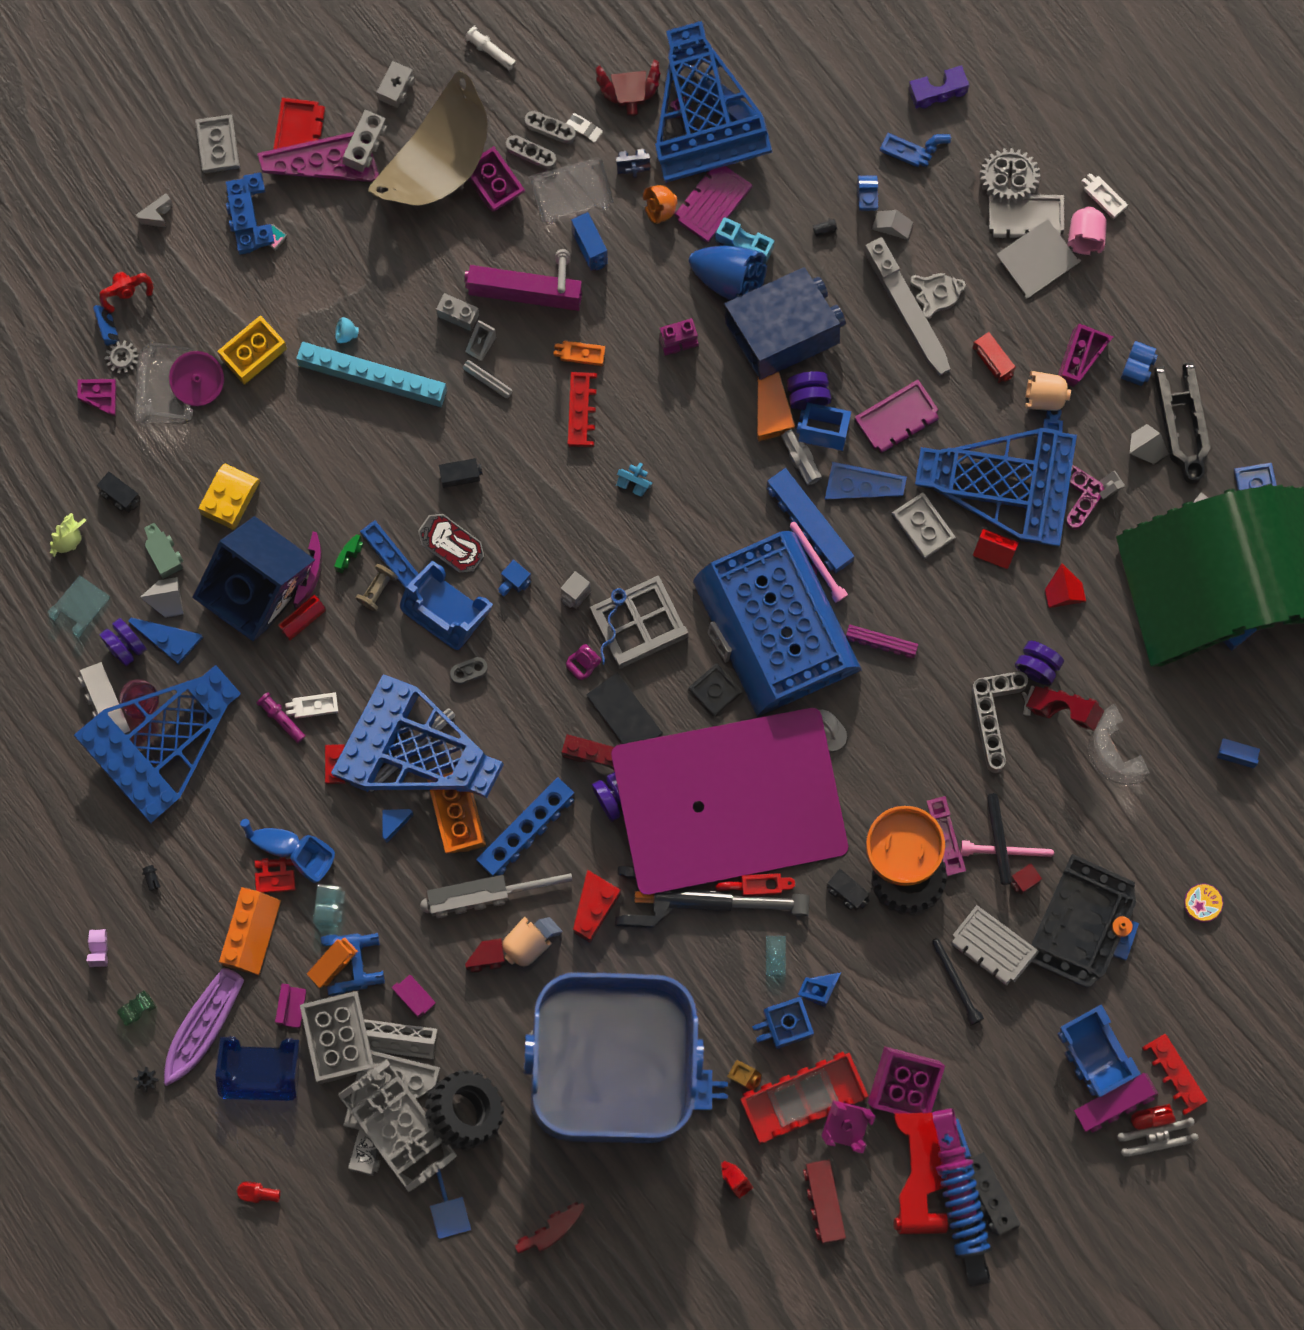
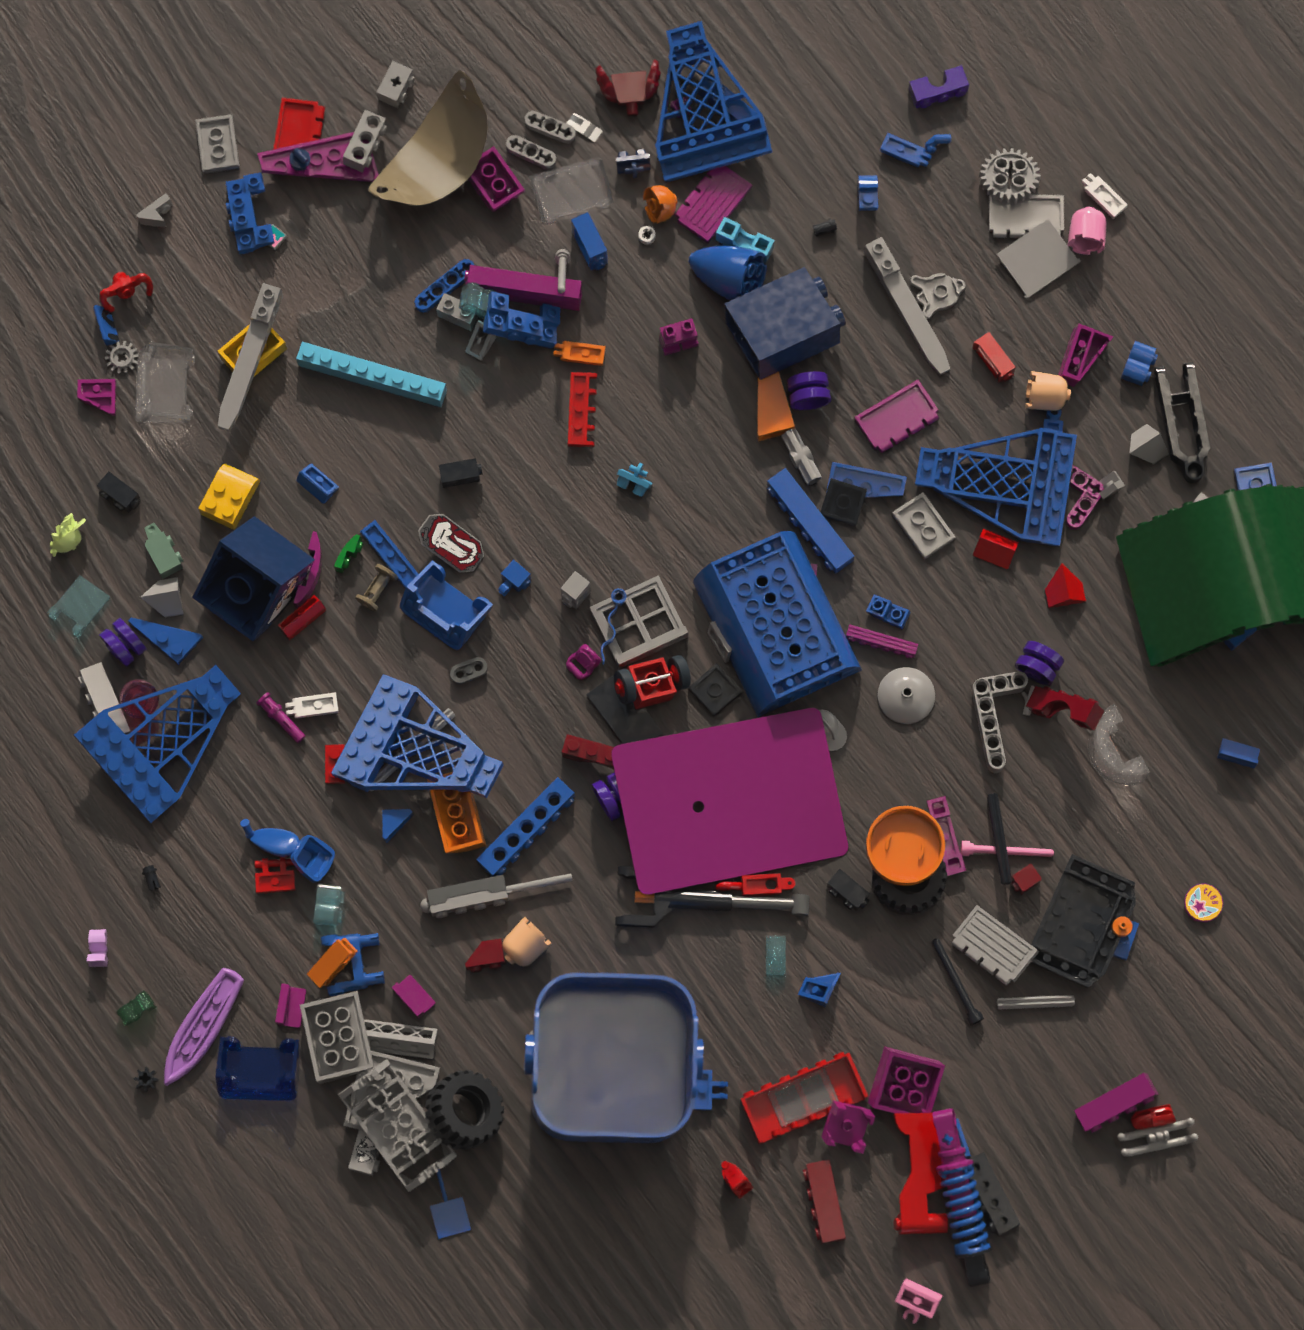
(196, 378): magenta piece -> none
(250, 354): none -> light grey piece
(250, 931): orange slope -> none
(256, 1192): red arm -> none
(299, 159): none -> dark blue piece
(317, 483): none -> blue slope
(345, 330): medium azure brick -> none
(444, 285): none -> blue beam
(474, 299): none -> clear light blue brick
(483, 43): white pin -> none
(487, 379): light grey axle -> none
(521, 325): none -> blue bracket
(548, 927): sand blue tile -> none
(559, 1225): dark red slope -> none
(594, 905): red wedge -> none
(641, 233): none -> white bush
(652, 681): none -> brick
(745, 1075): pearl gold bracket -> none
(782, 1034): blue hinge -> none
(819, 436): blue window -> none
(837, 592): bright pink piece -> none
(843, 501): none -> black tile
(888, 612): none -> blue slope
(893, 223): light grey slope -> none
(902, 707): none -> light grey dish
(918, 1300): none -> bright pink brick
(1036, 1002): none -> light grey axle
(1096, 1052): blue cylinder -> none
(1176, 1073): red hinge -> none

